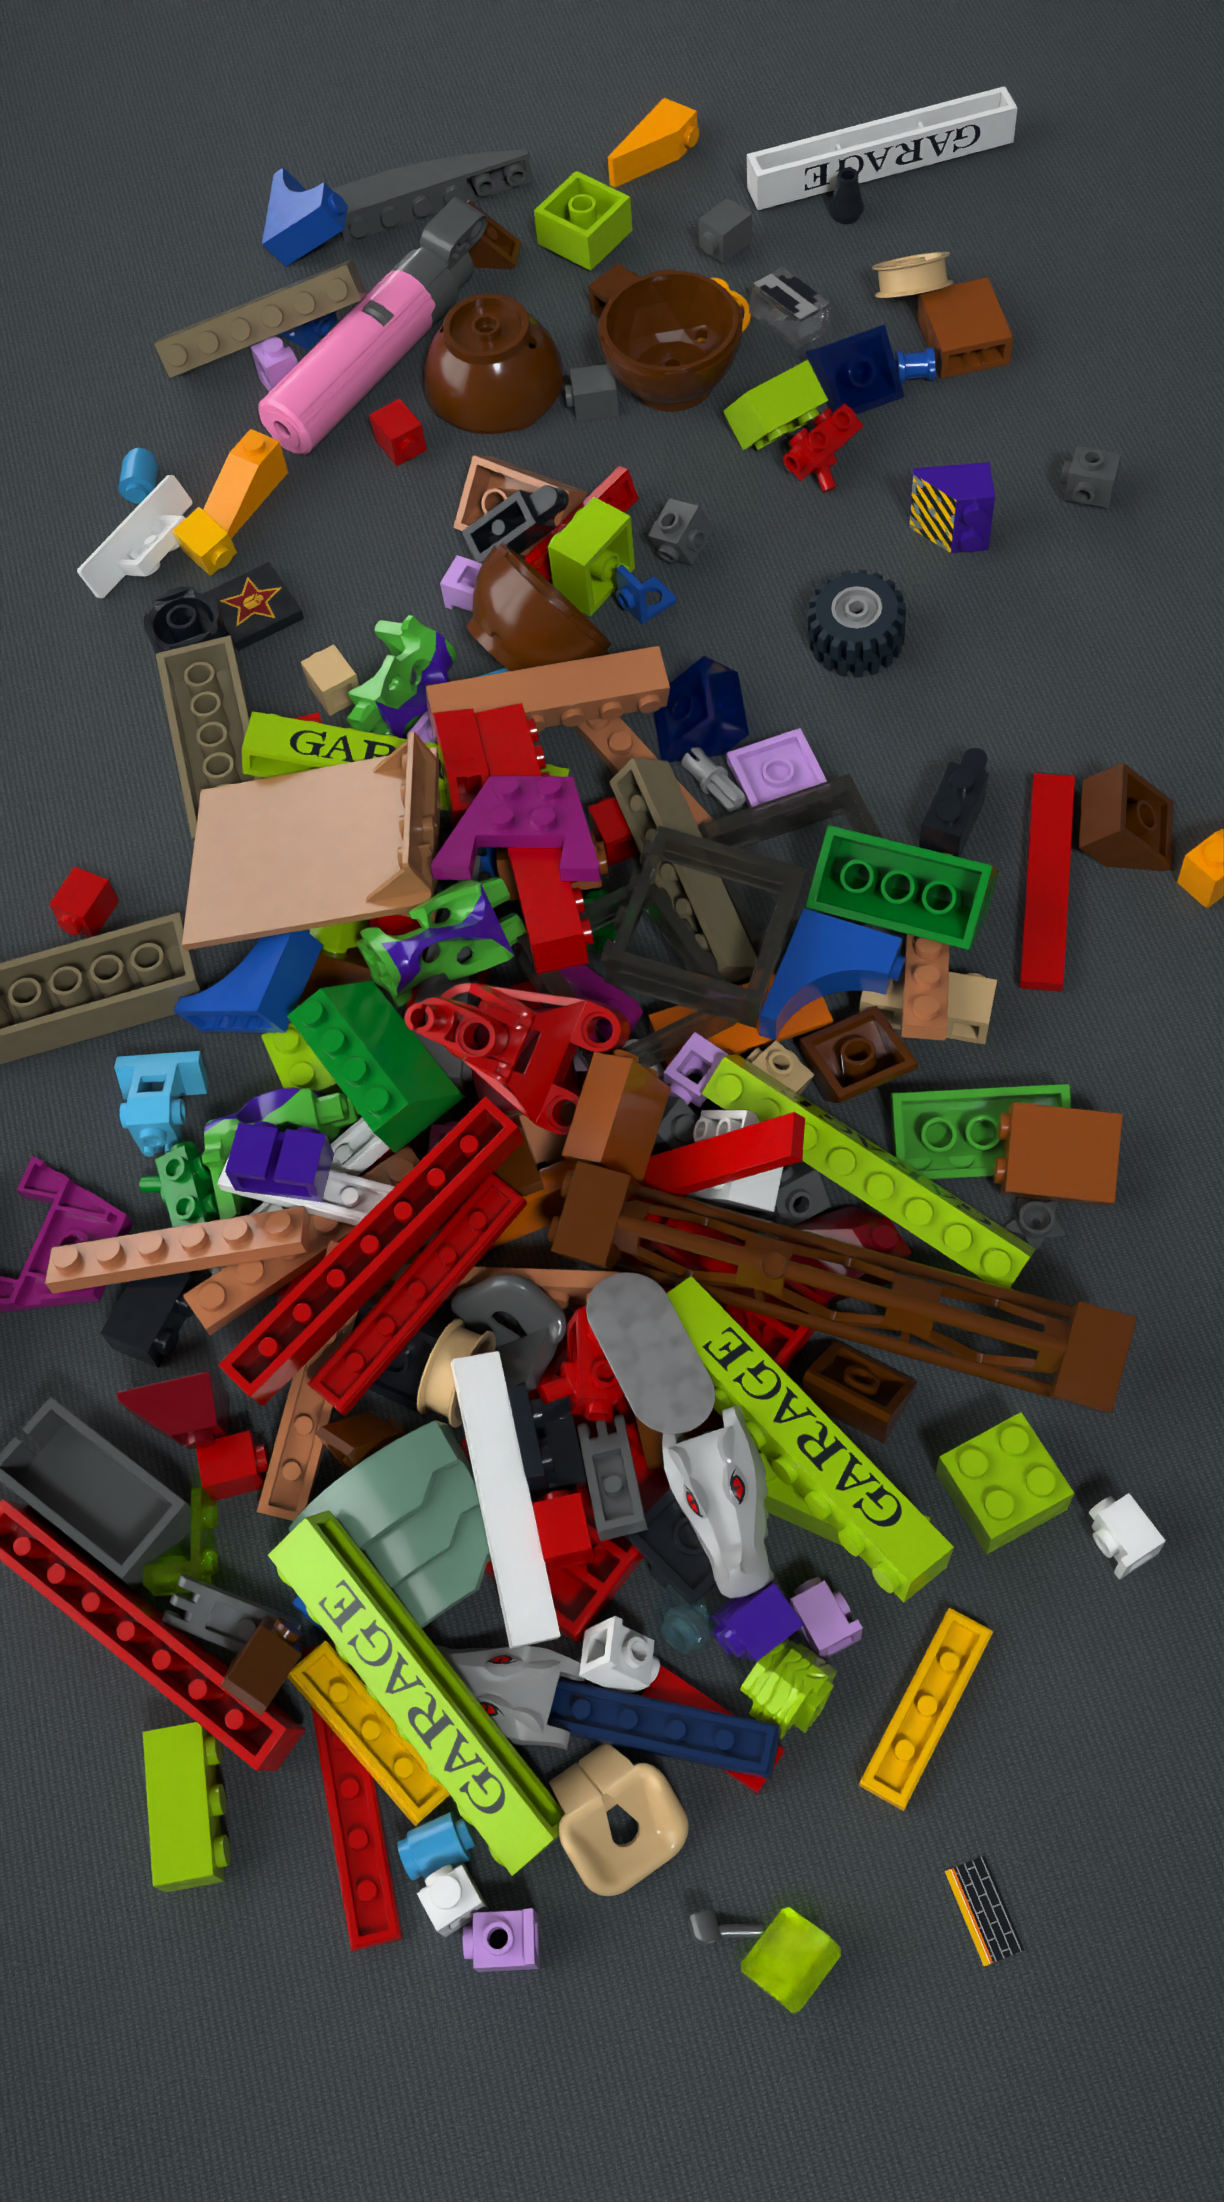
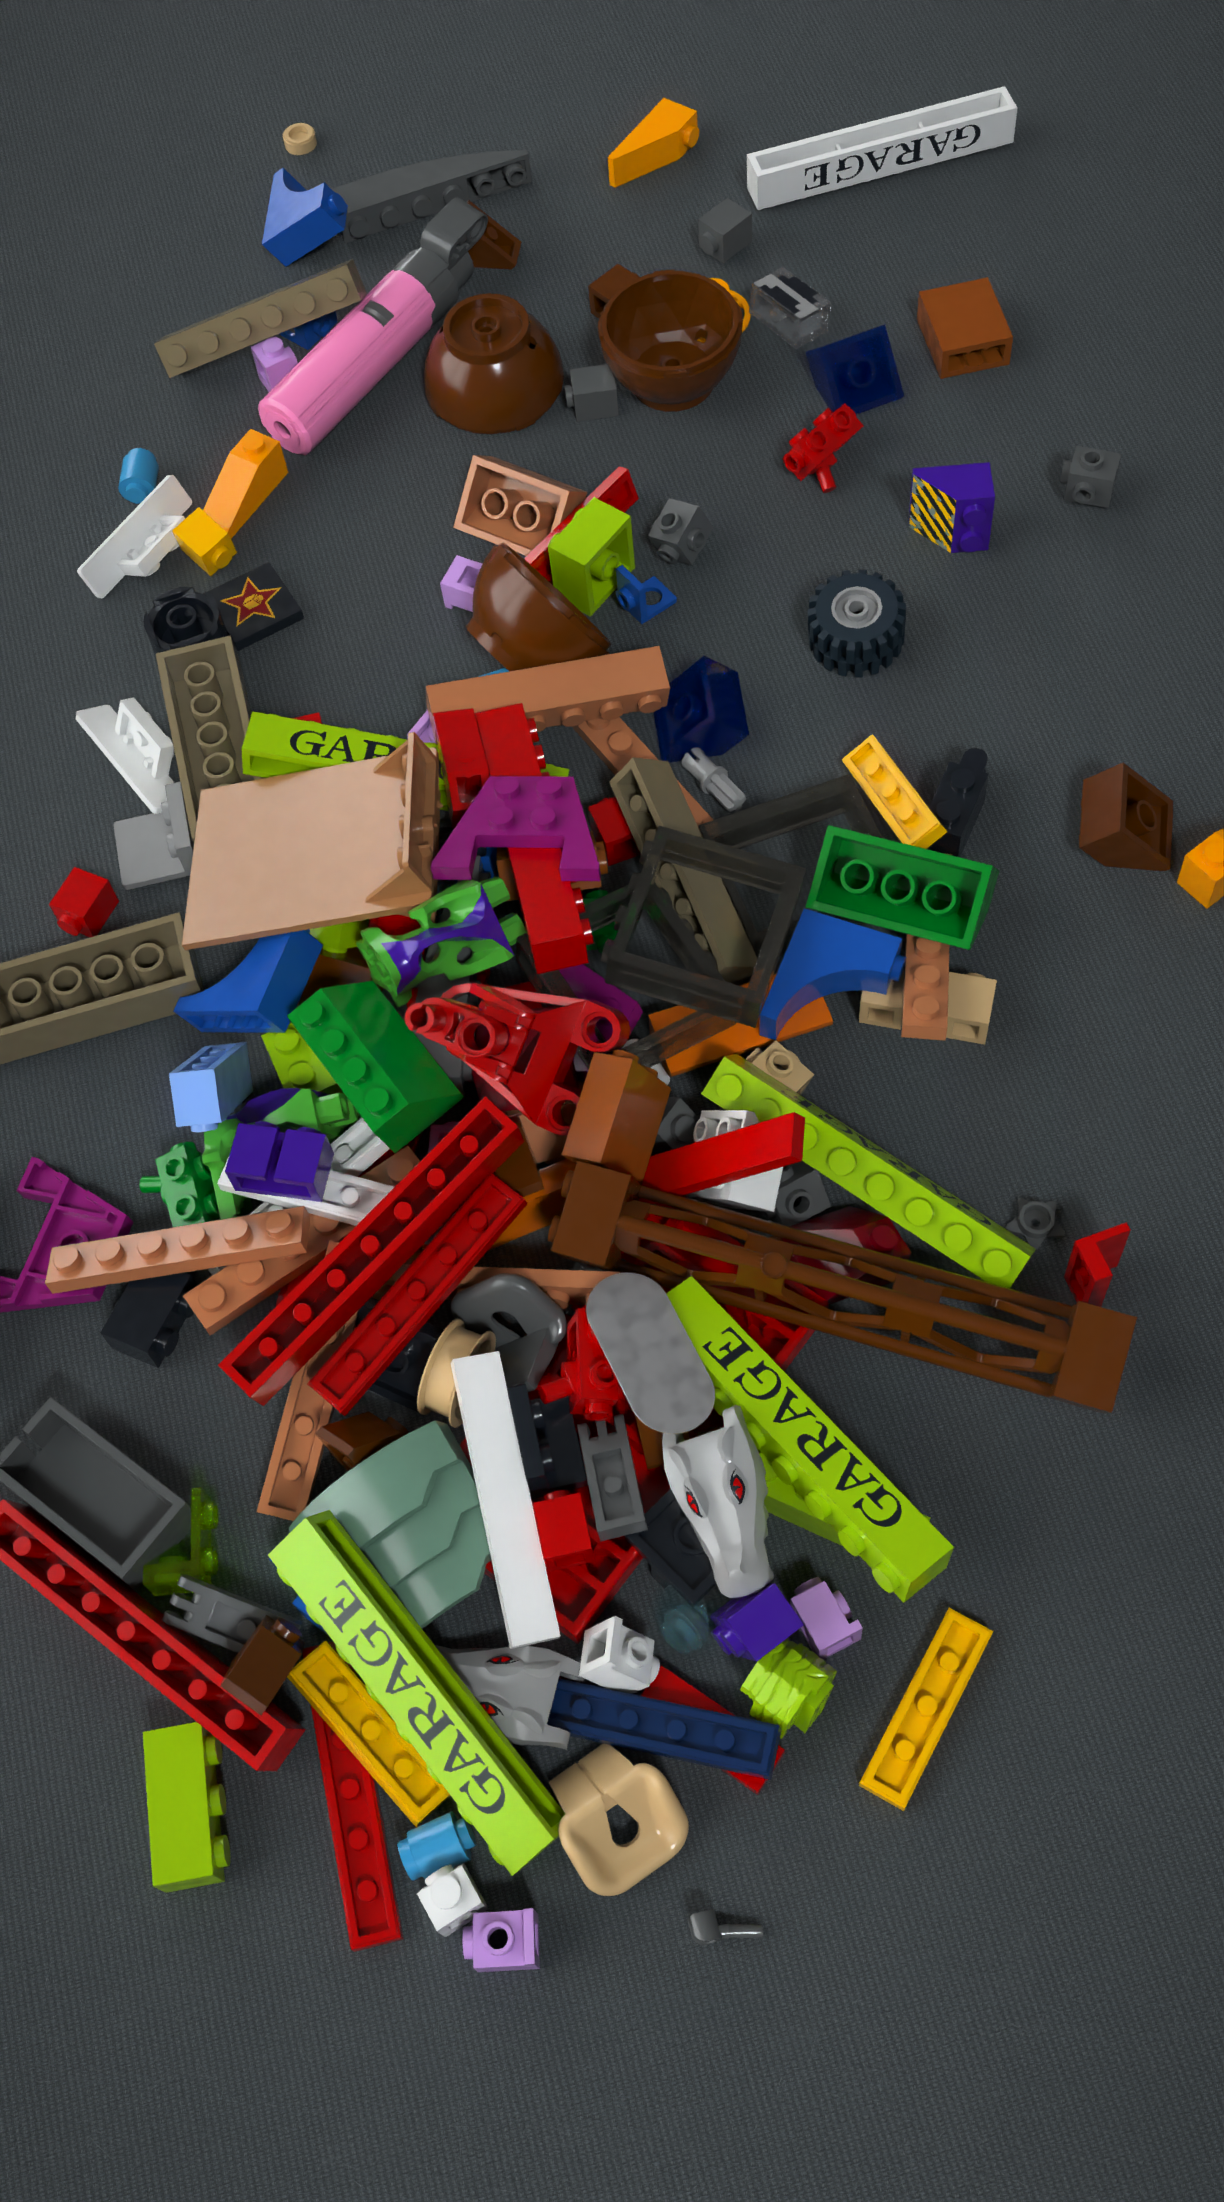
(133, 746): none -> white bracket
(152, 1094): medium azure tile -> none
(155, 845): none -> light grey bracket
(184, 1409): dark red slope -> none
(210, 1085): none -> light blue brick
(233, 1466): red brick -> none
(299, 139): none -> tan tile
(330, 679): tan brick -> none
(388, 700): bright green hips -> none
(398, 432): red brick -> none
(516, 521): black brick -> none
(583, 220): lime brick -> none
(695, 1057): lavender brick -> none
(775, 767): lavender plate -> none
(776, 407): lime brick -> none
(791, 1959): clear neon green piece -> none
(847, 197): black cone -> none
(856, 1055): reddish brown slope -> none
(858, 1390): reddish brown slope -> none
(893, 794): none -> yellow tile
(912, 274): tan wheel -> none
(916, 365): blue bush -> none
(957, 1130): bright green slope -> none
(984, 1911): black sticker -> none
(1004, 1483): lime brick -> none
(1047, 883): red tile -> none
(1059, 1154): dark orange brick -> none
(1090, 1263): none -> red panel
(1125, 1533): white brick -> none

